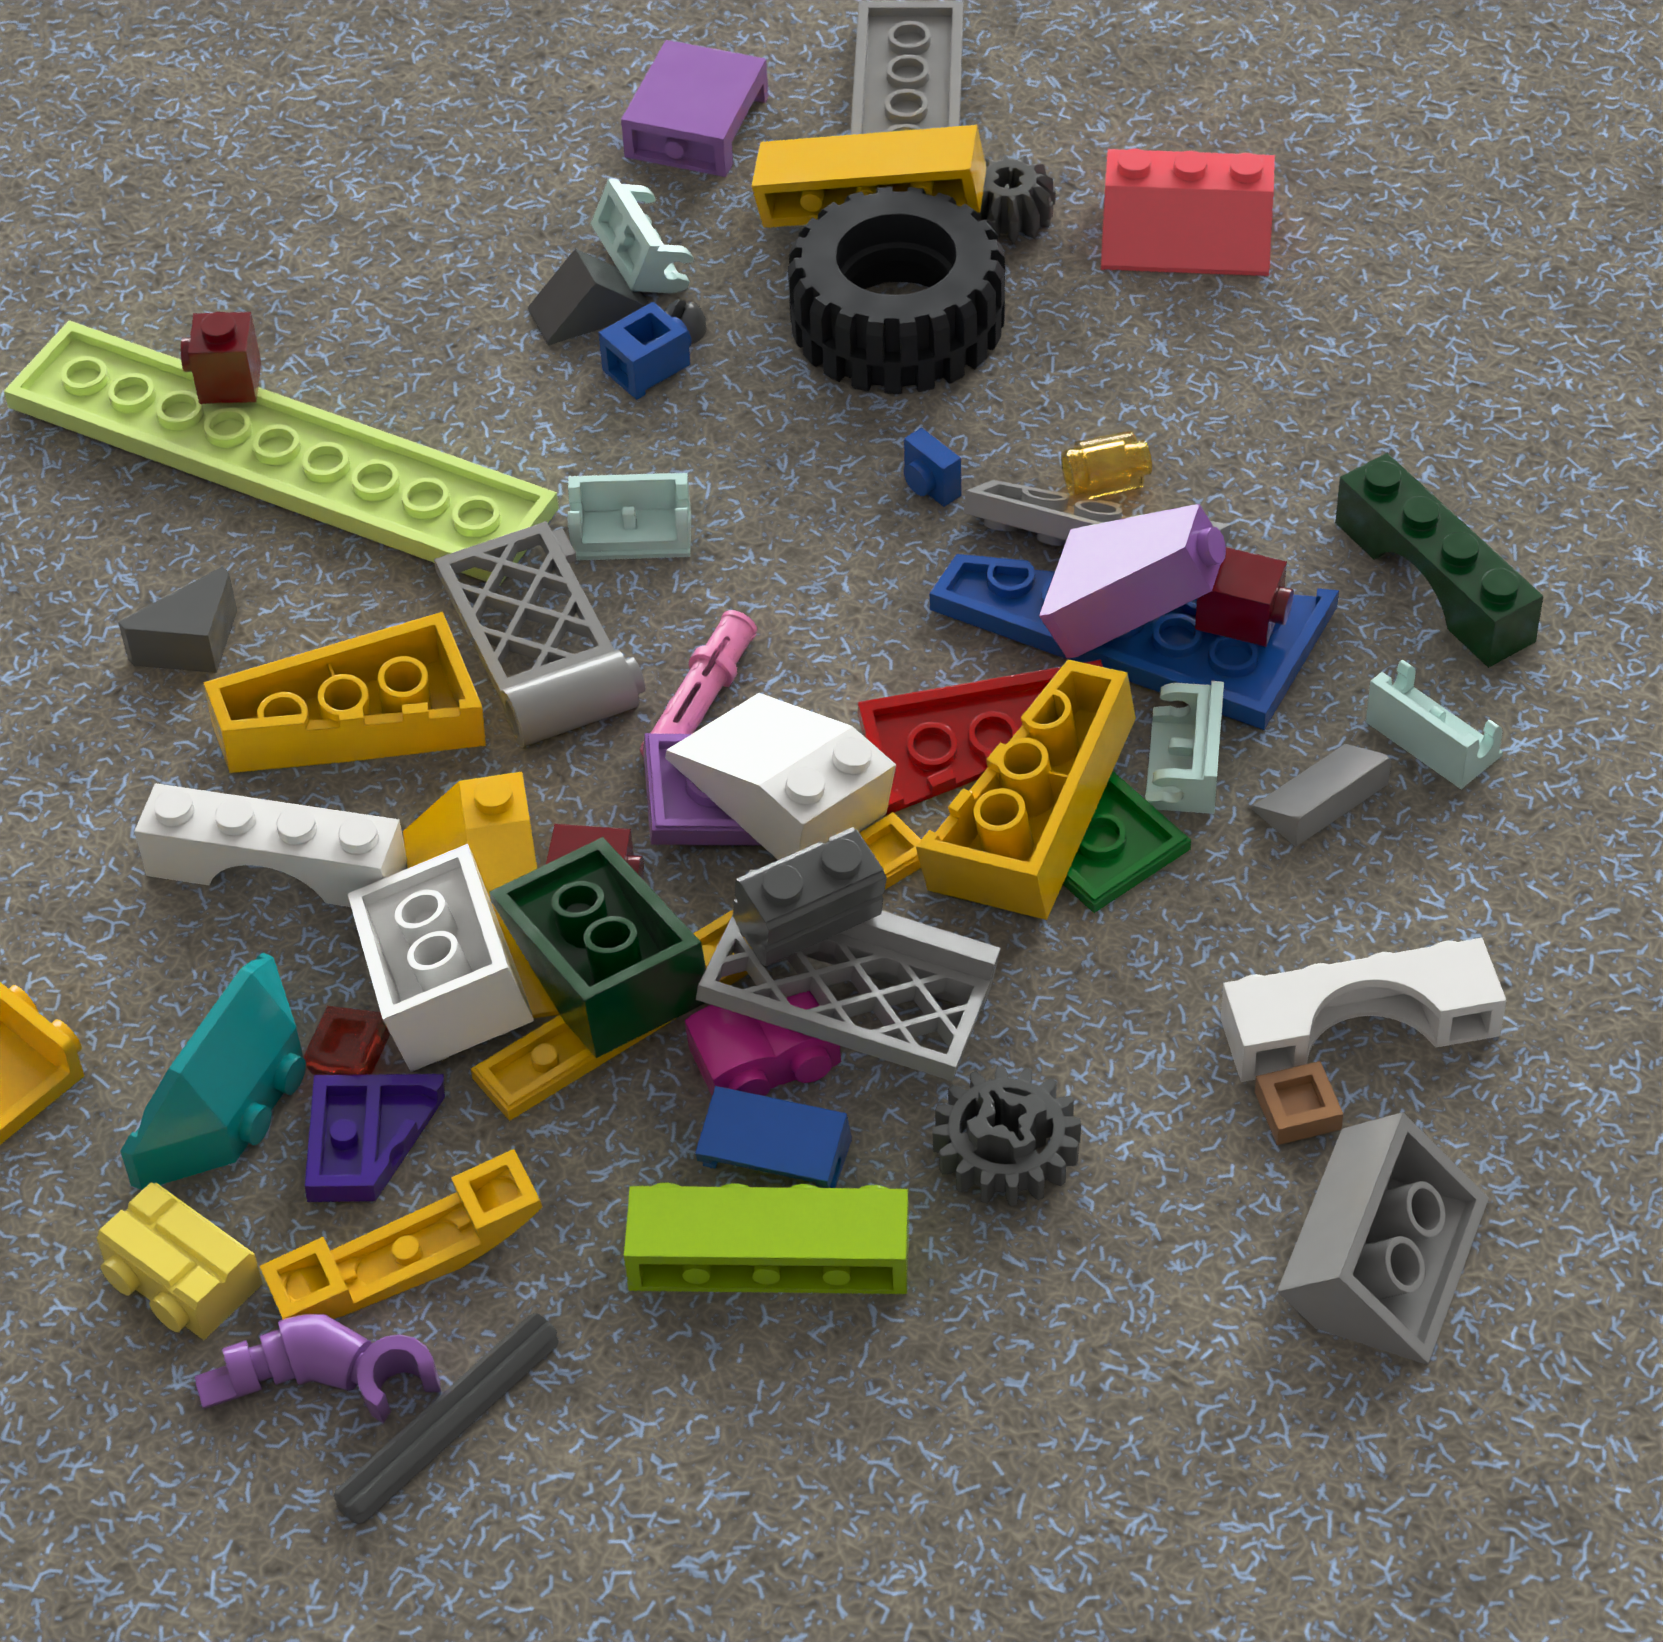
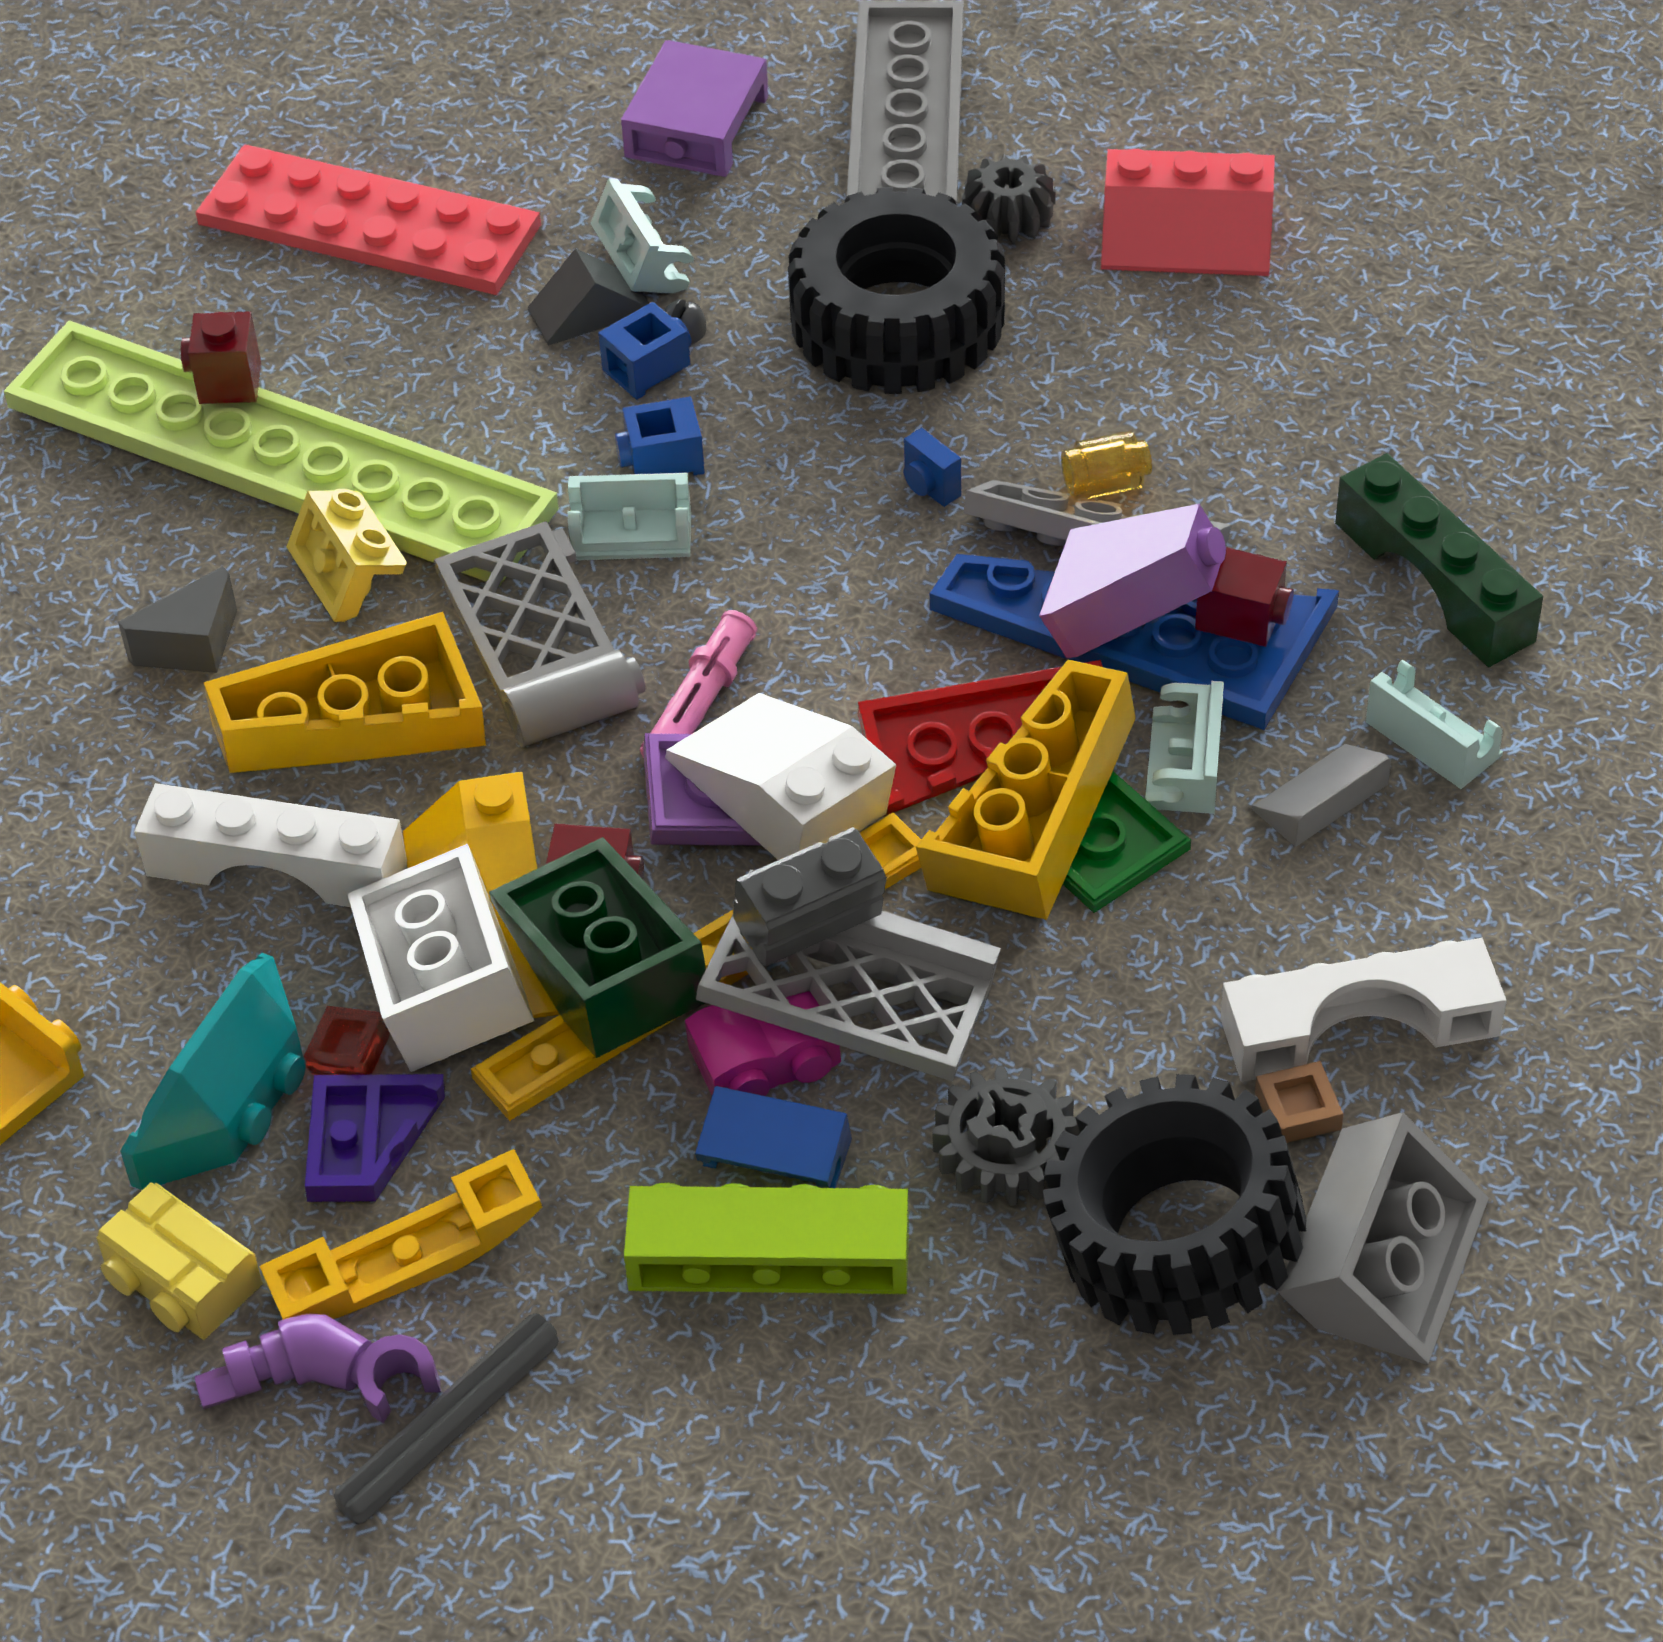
(341, 548): none -> light yellow bracket
(369, 219): none -> coral plate
(661, 438): none -> blue brick
(807, 174): yellow brick -> none
(1164, 1141): none -> black tyre

